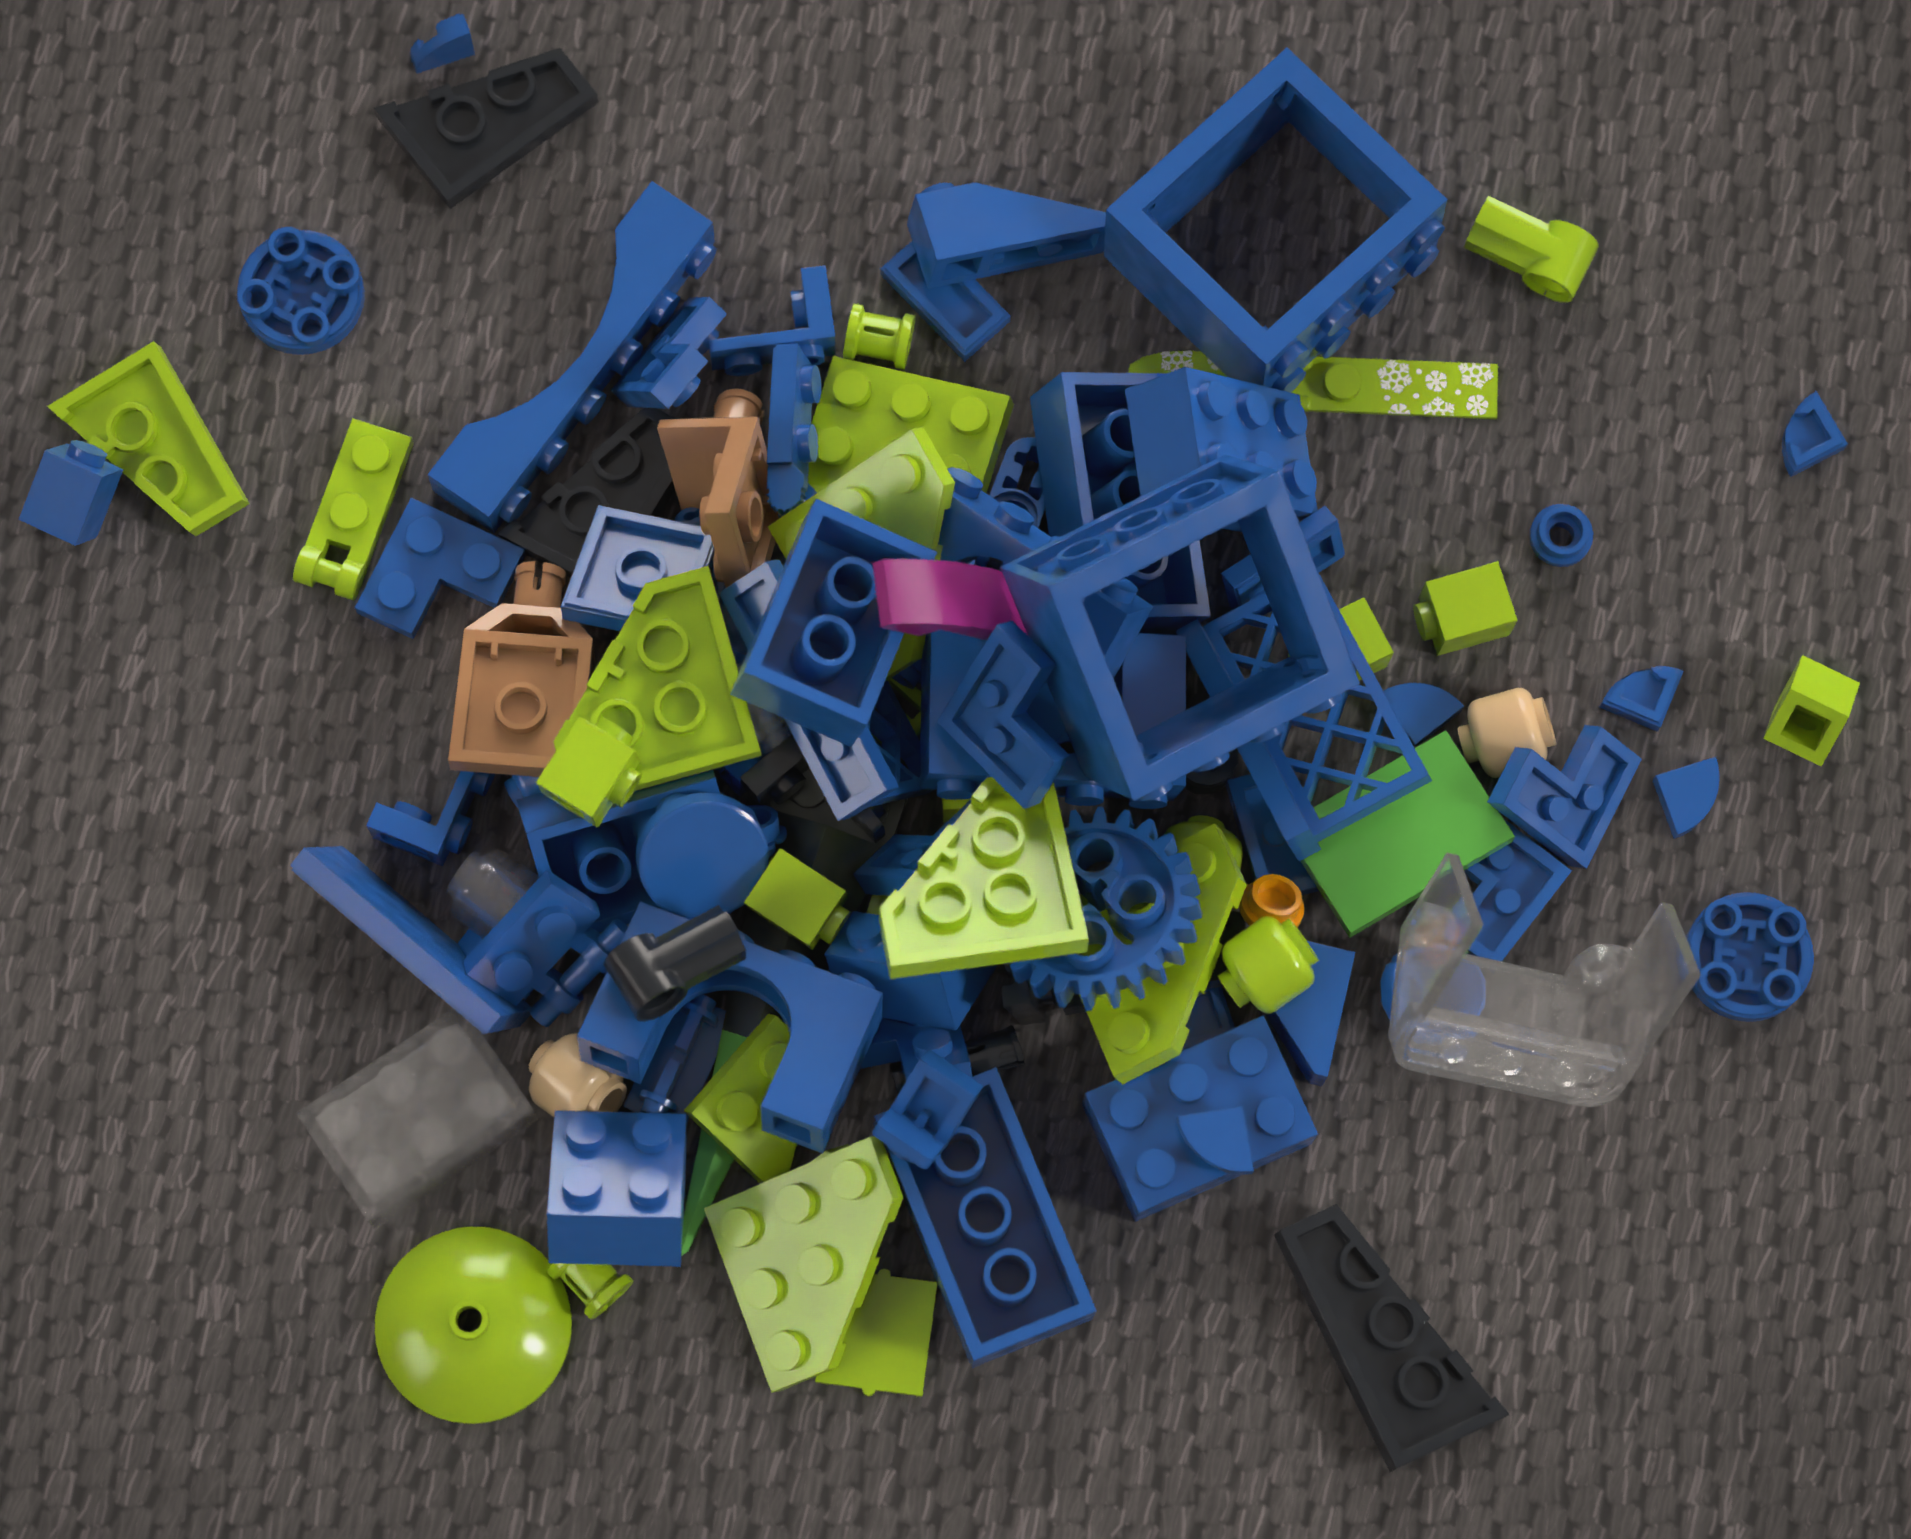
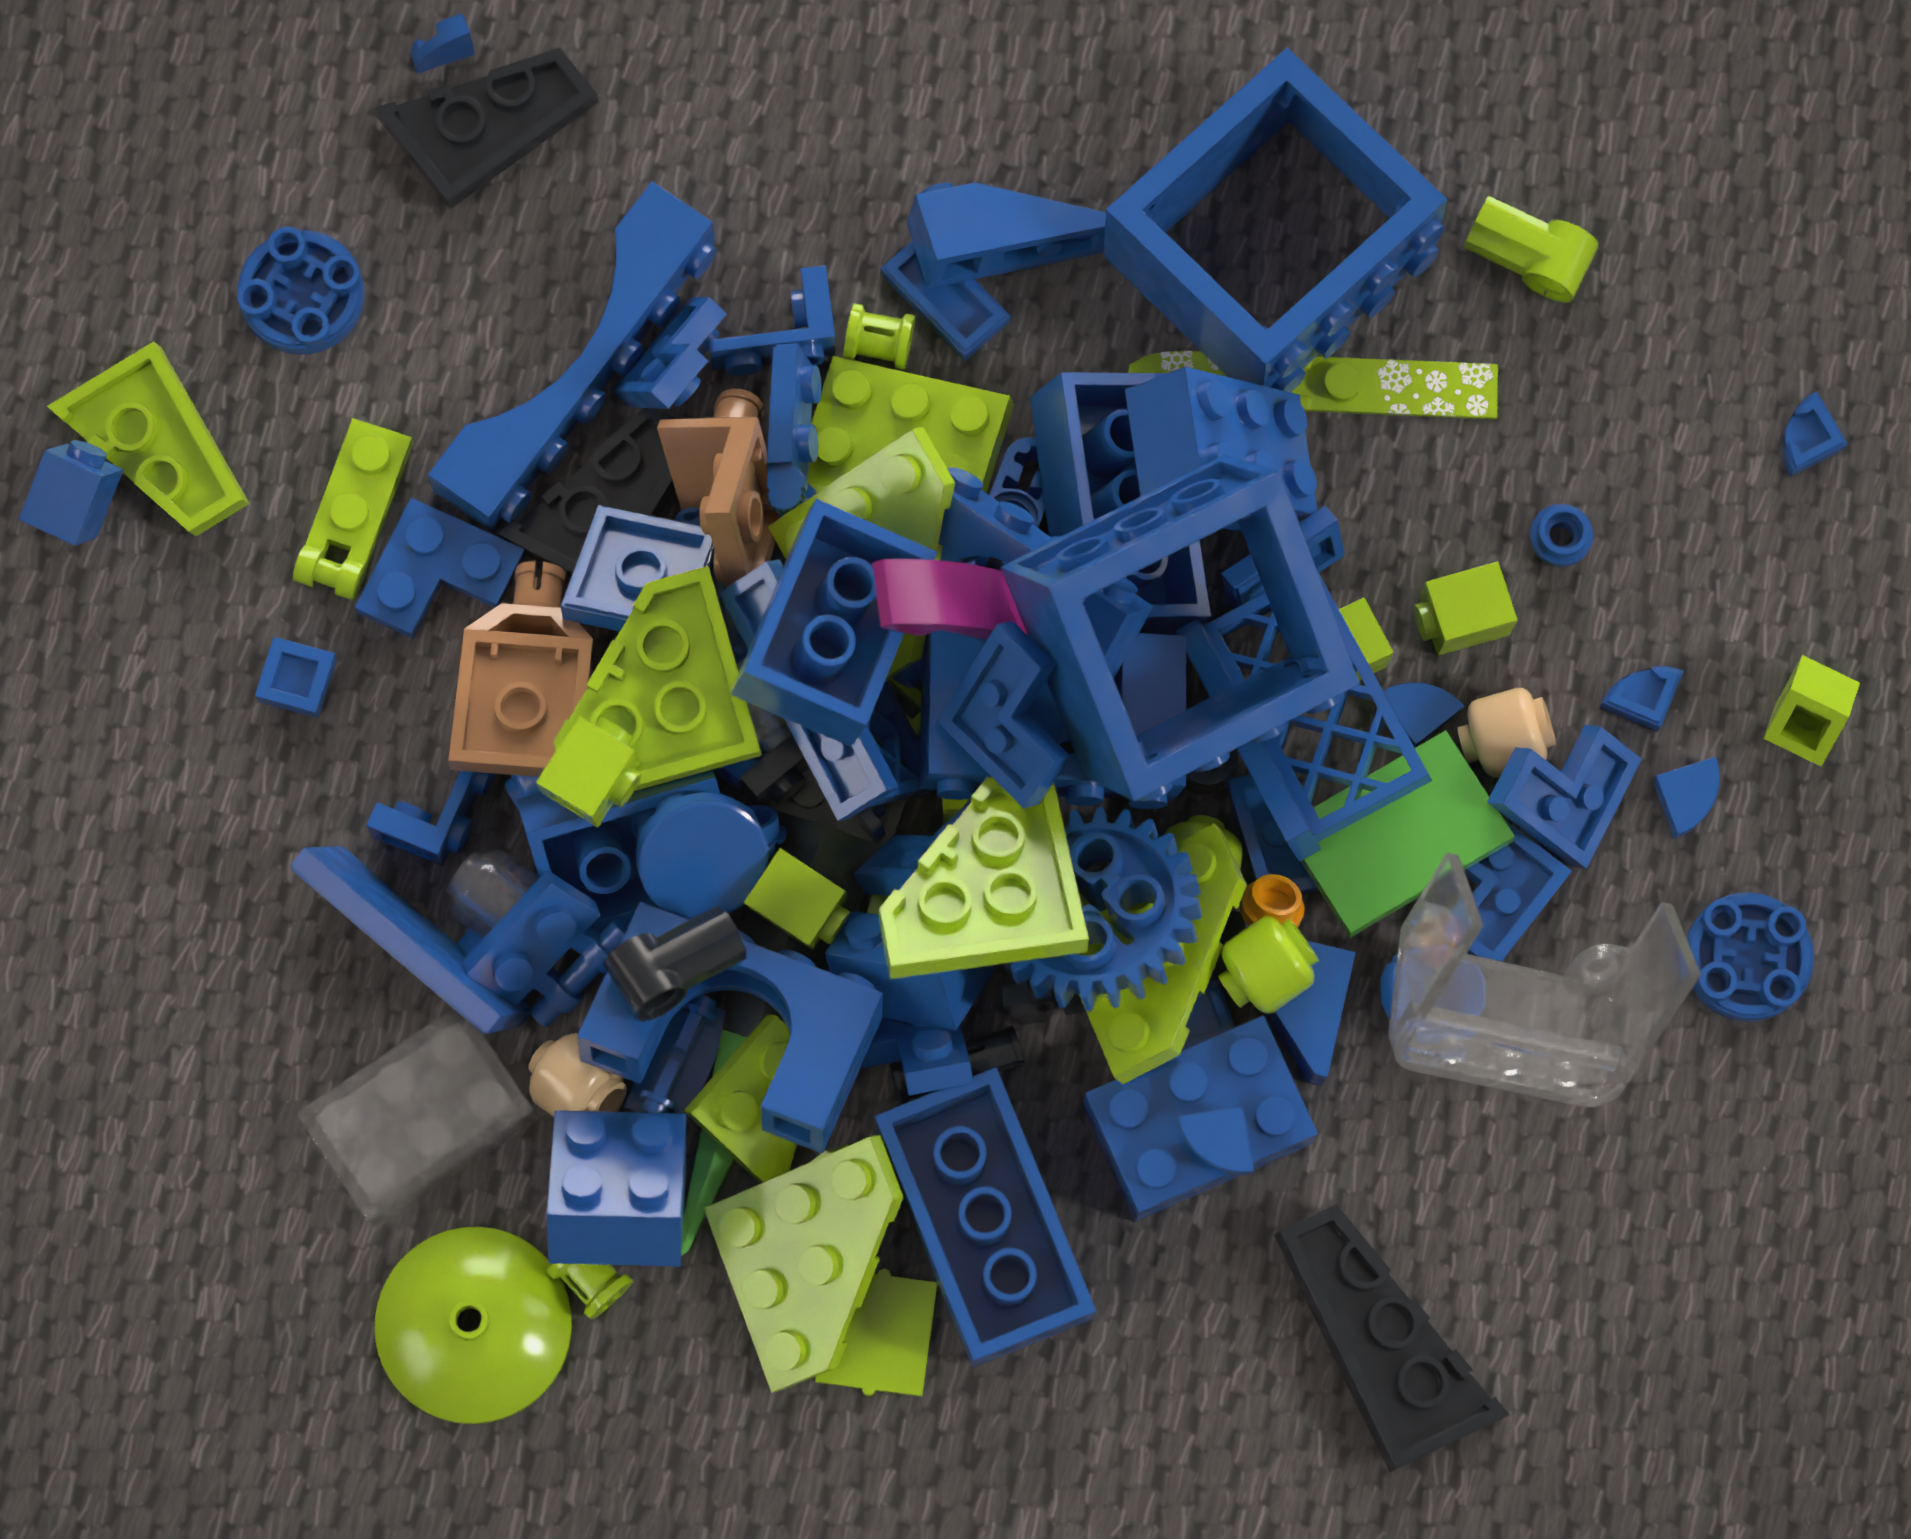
(296, 677): none -> blue plate
(927, 1110): blue bracket -> none

